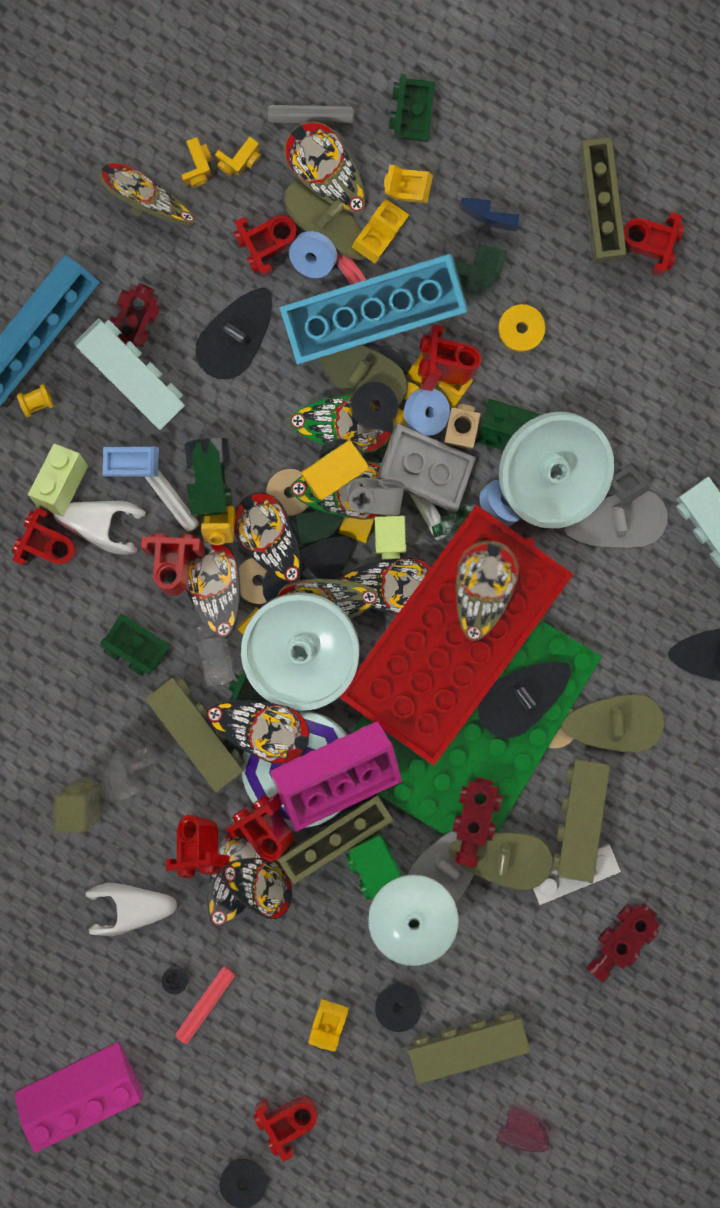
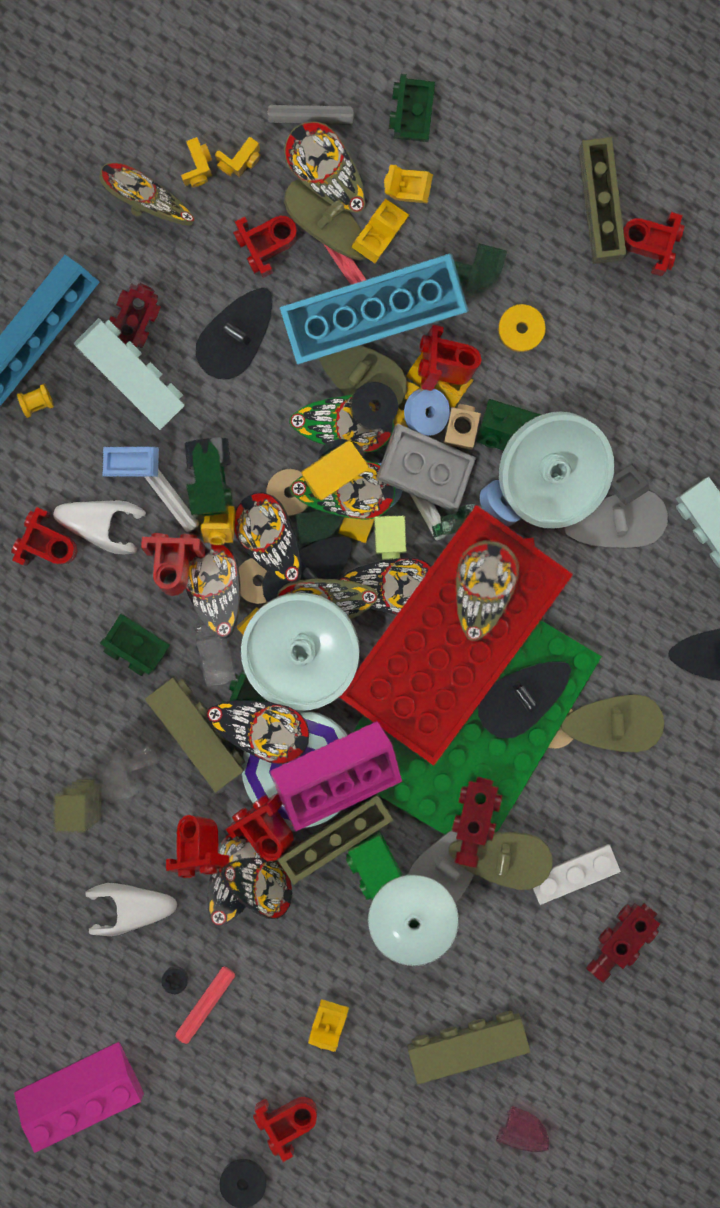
(58, 480): yellowish green brick -> none
(320, 246): light blue piece -> none
(376, 496): light grey piece -> none
(398, 994): black piece -> none
(480, 210): dark blue slope -> none
(583, 821): olive brick -> none

